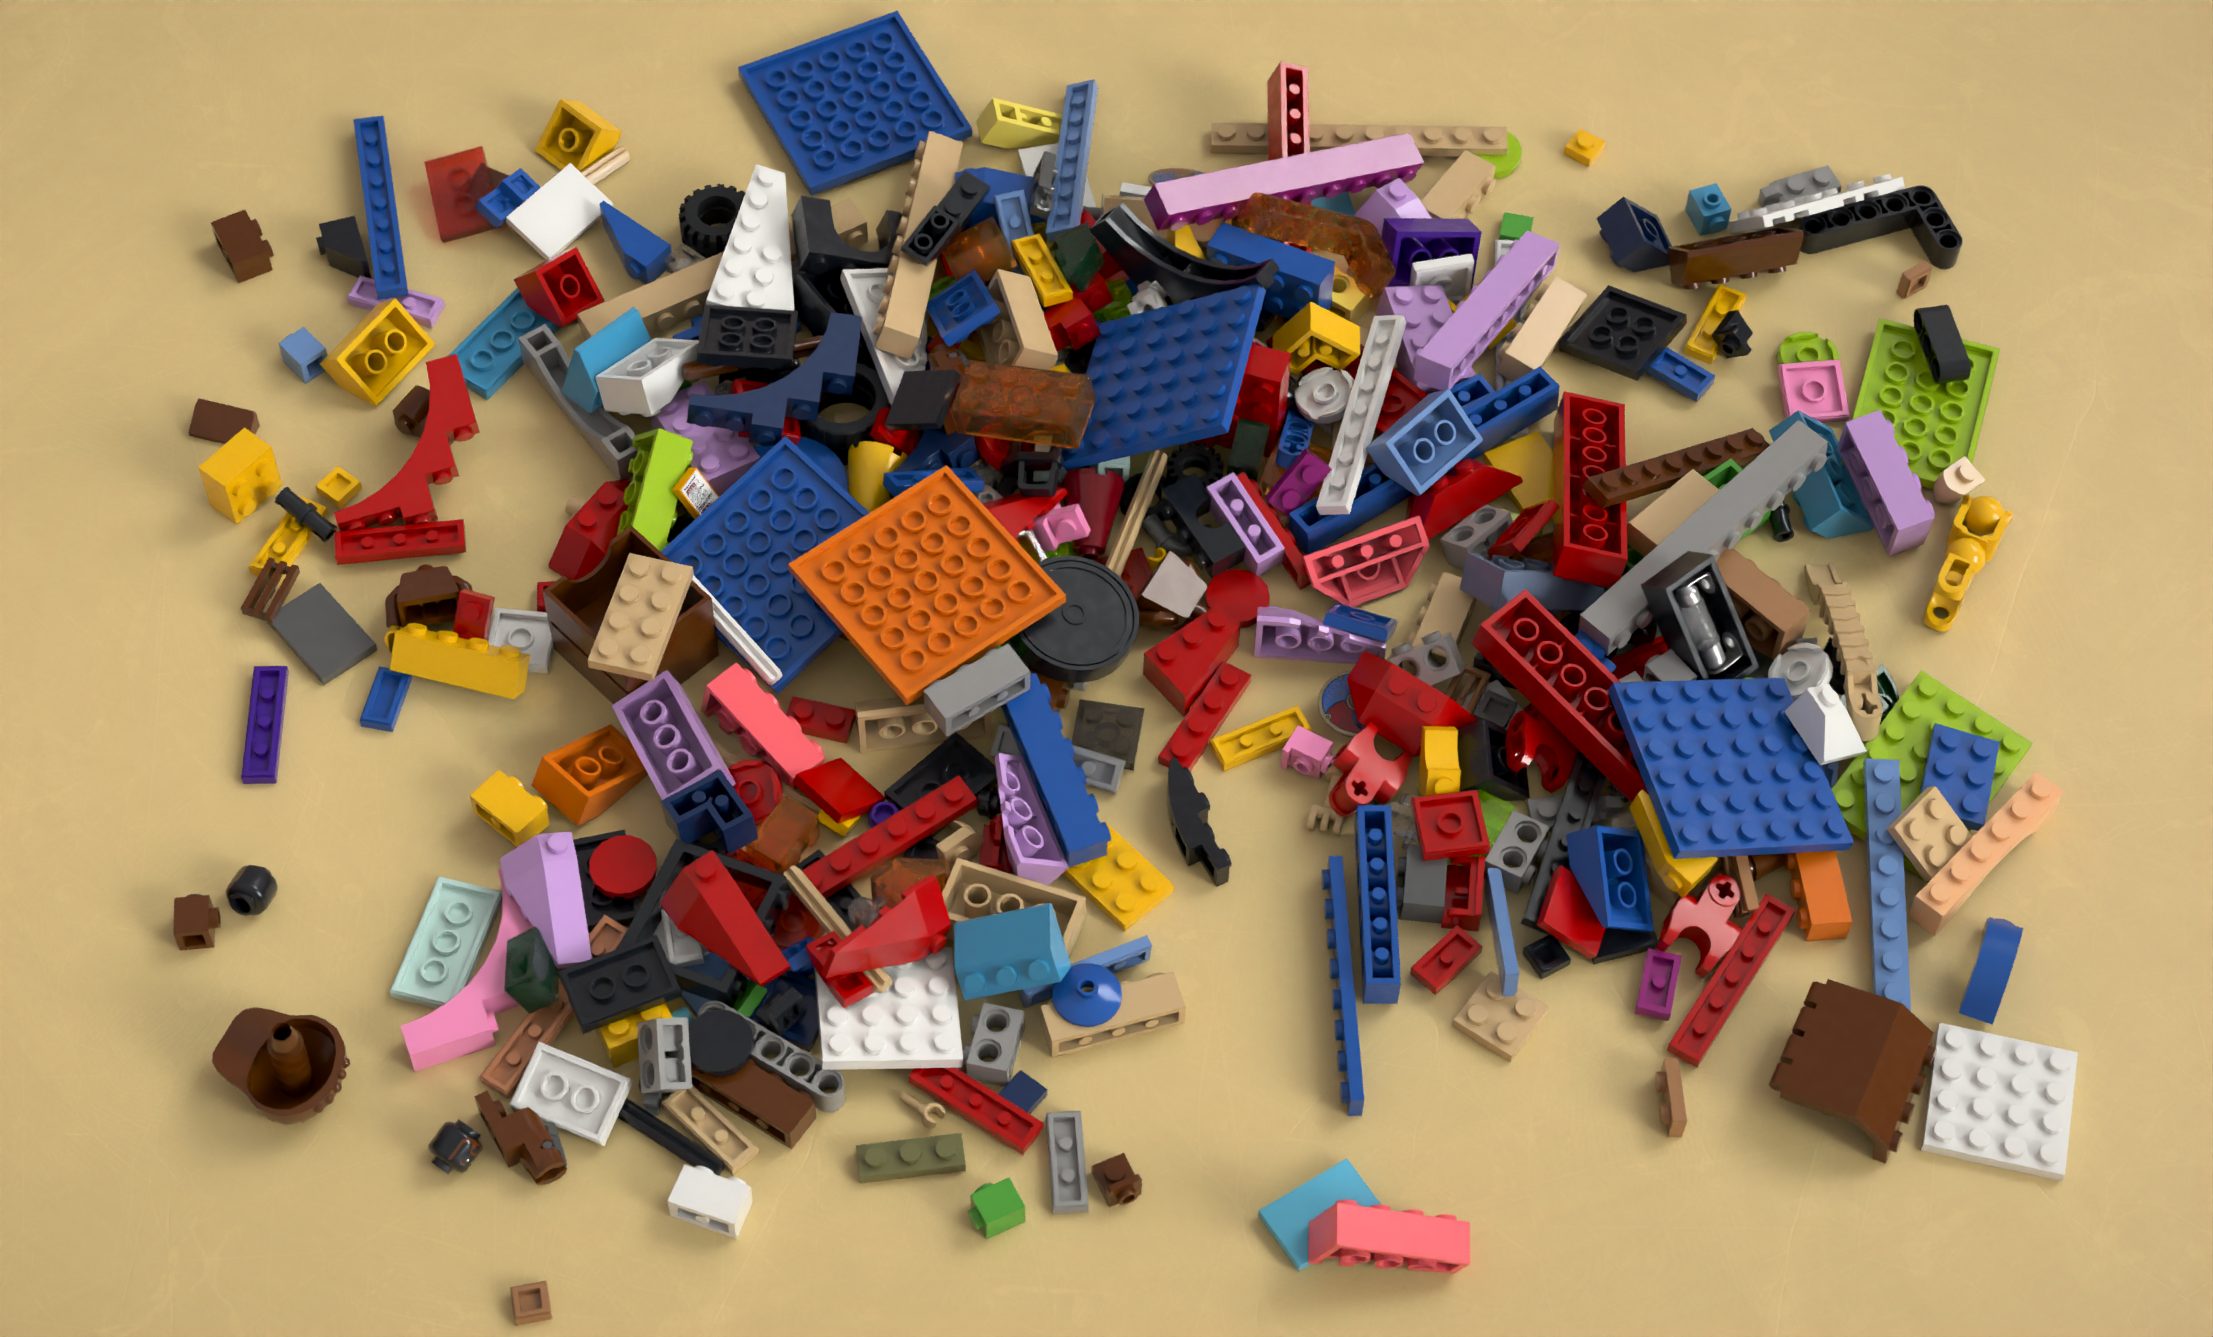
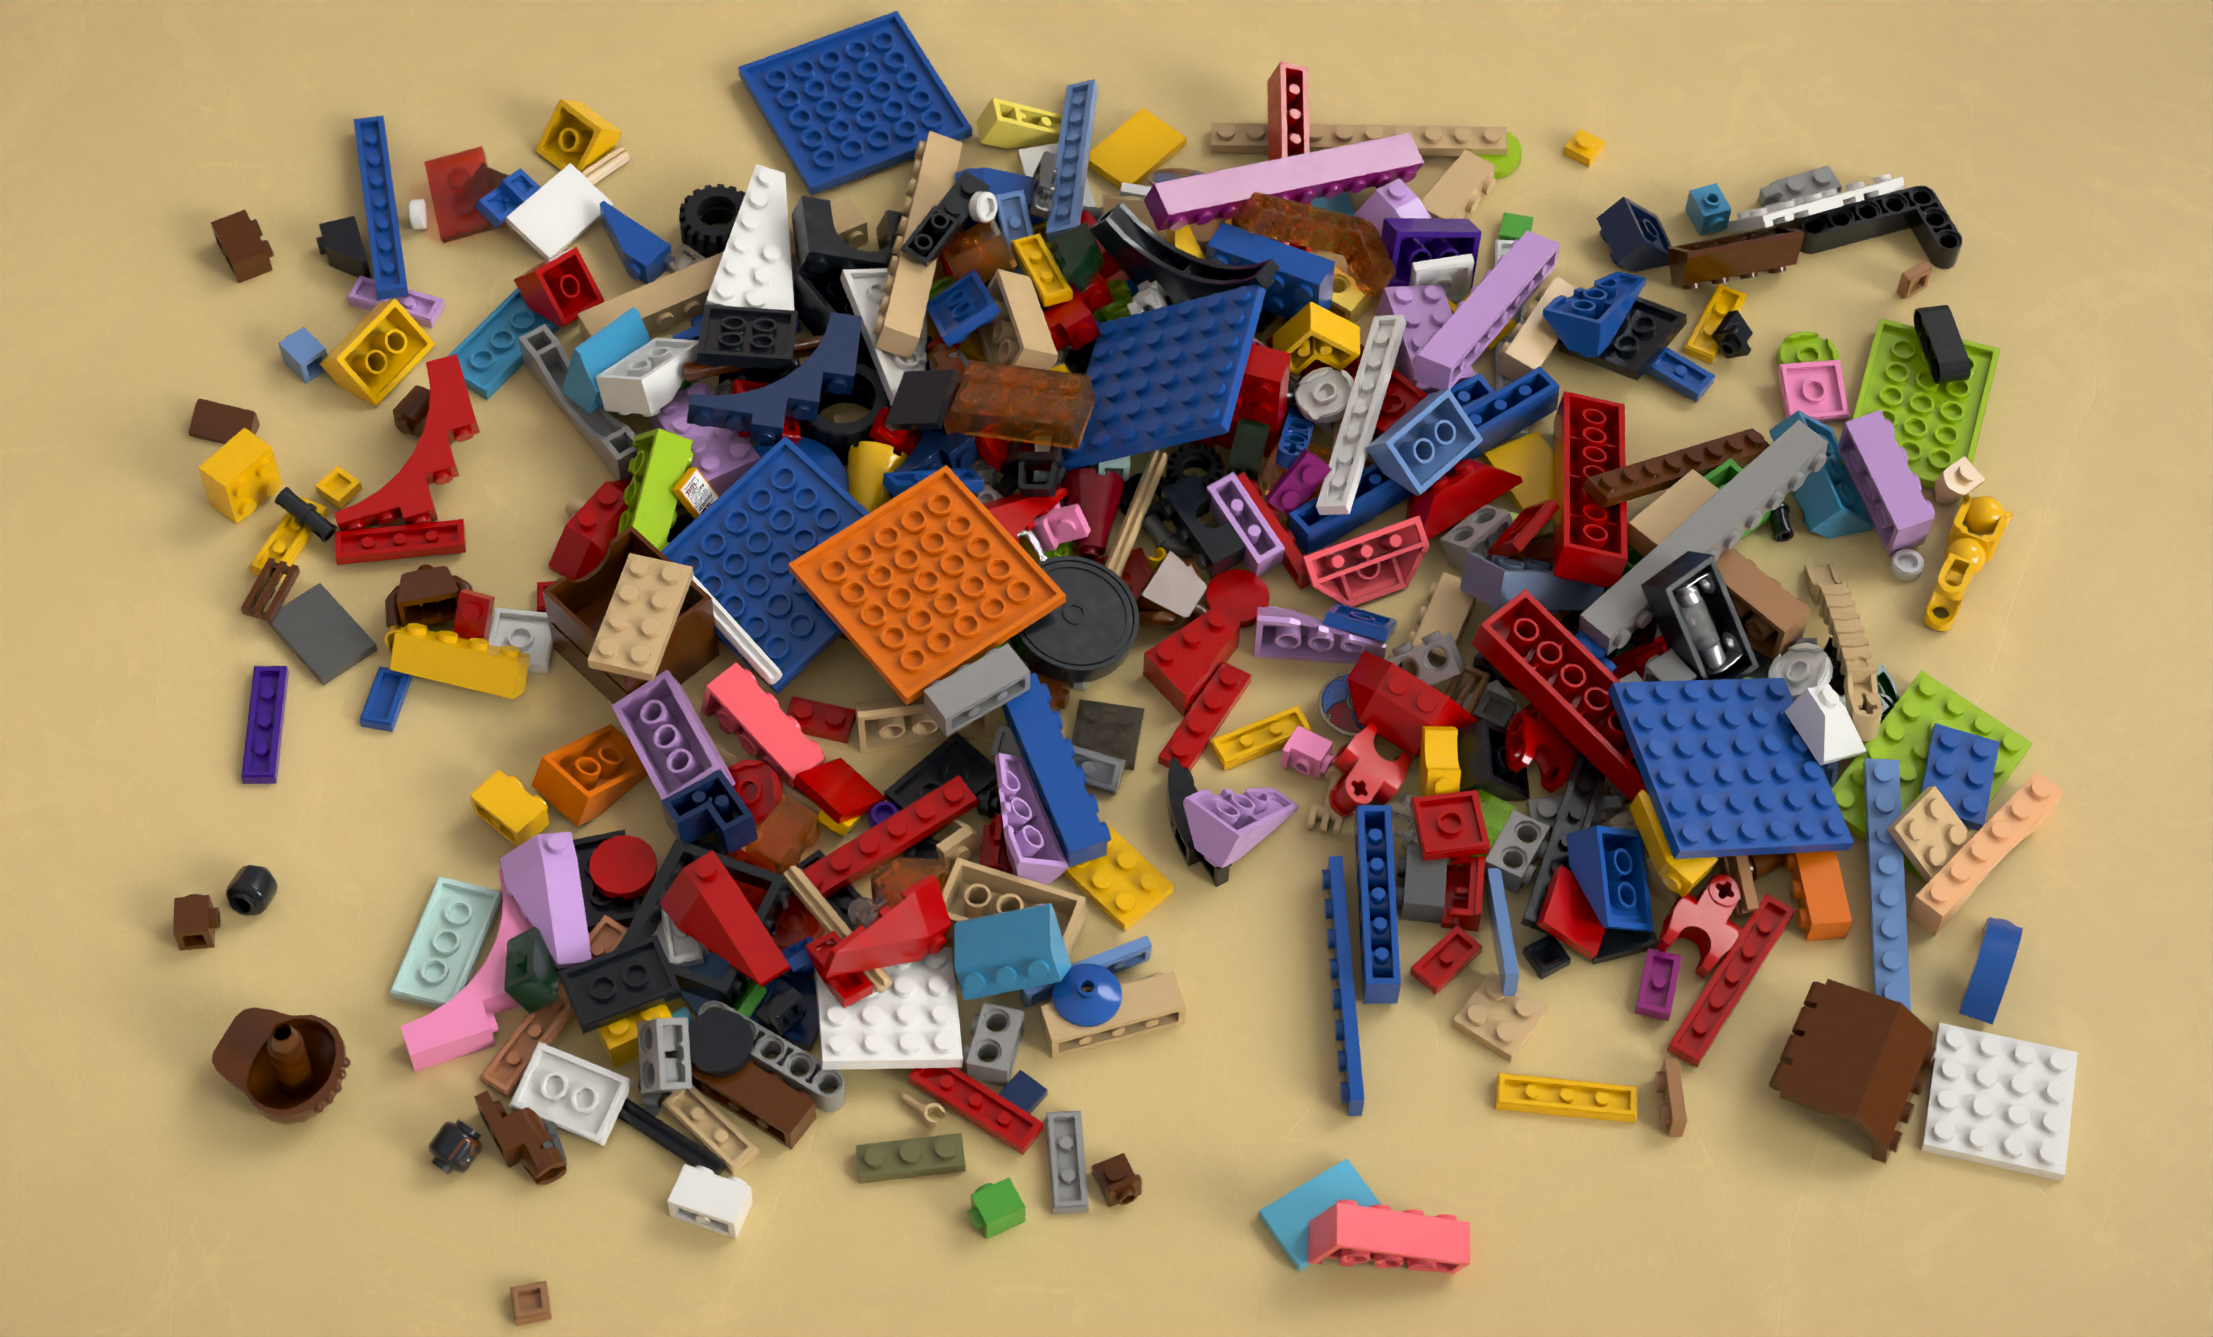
(418, 214): none -> white tile
(983, 206): none -> white tile
(1135, 149): none -> yellow tile
(1233, 823): none -> lavender wedge
(1566, 1097): none -> yellow tile
(1594, 315): none -> blue wedge
(1907, 565): none -> white tile

